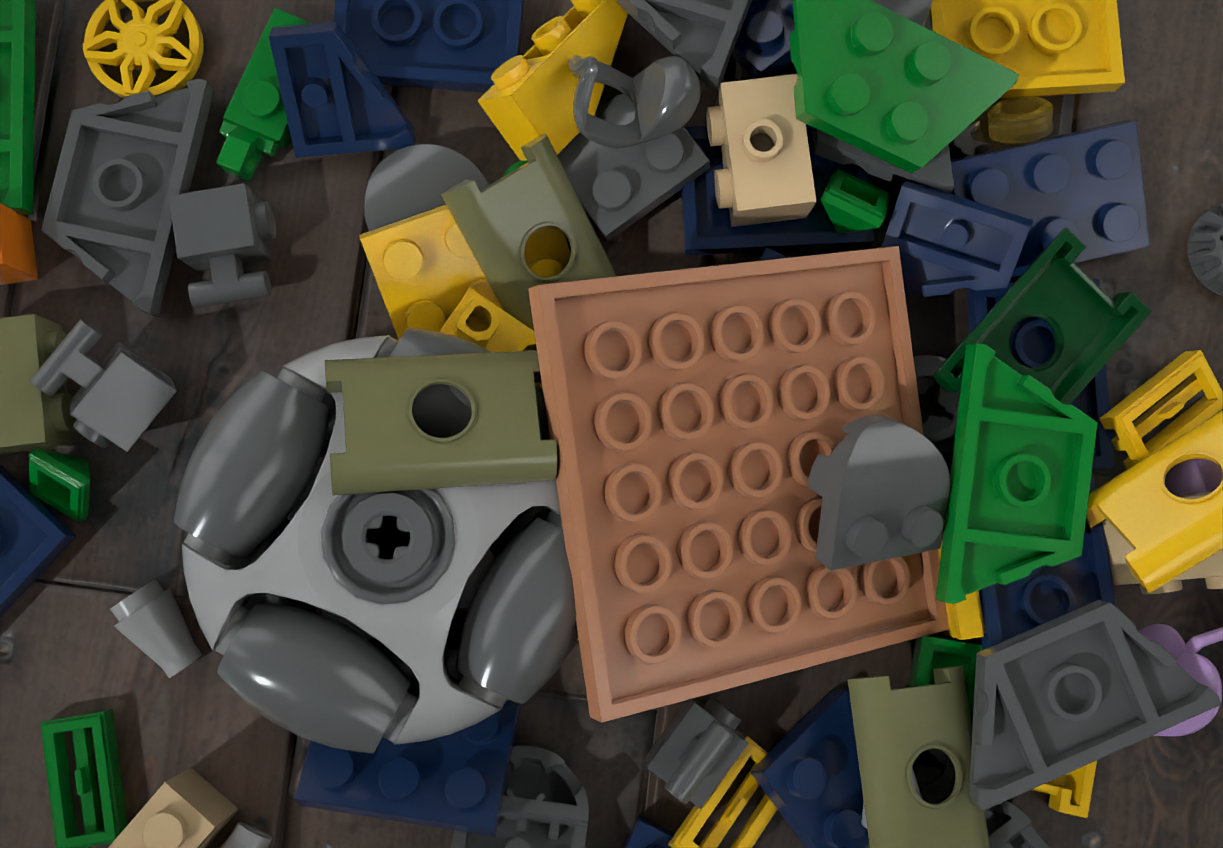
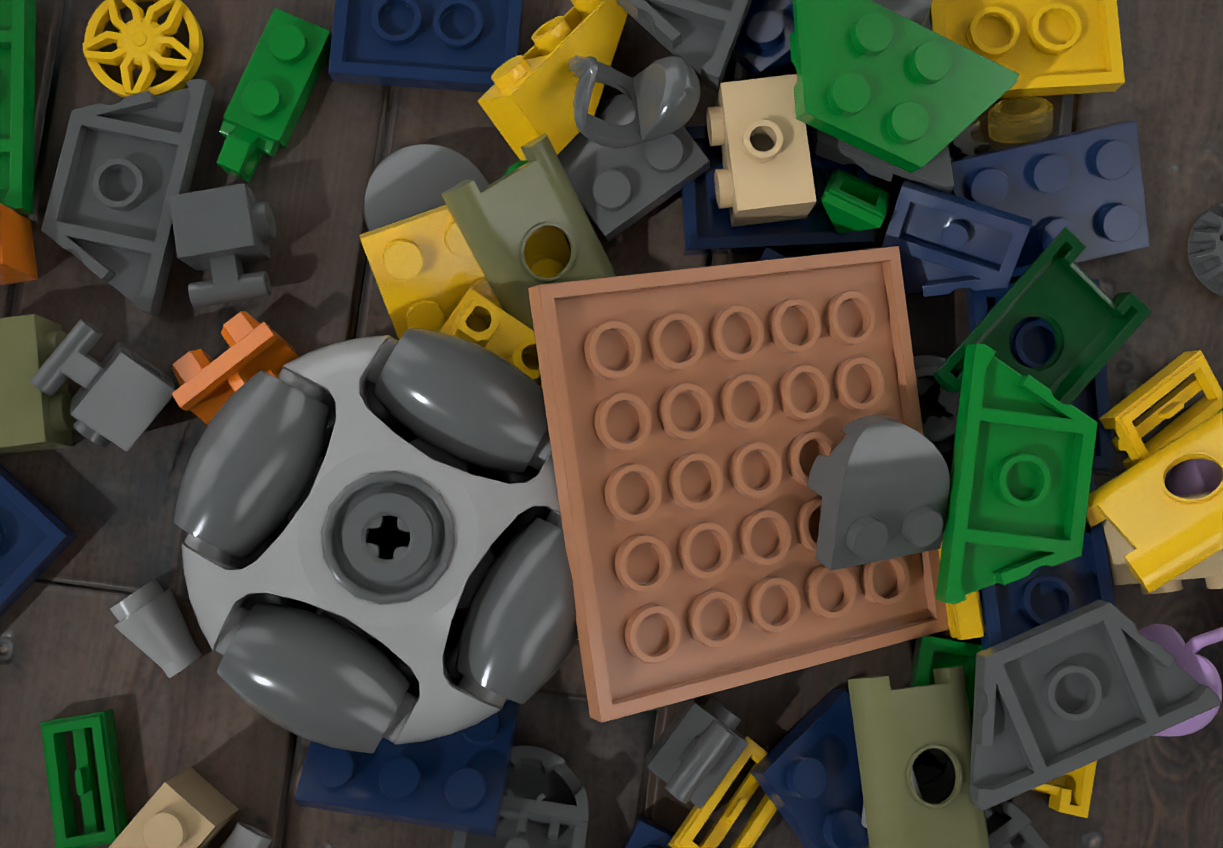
(61, 482): green slope -> none
(210, 383): none -> orange hips
(333, 94): dark blue wing -> none
(394, 454): olive piece -> none

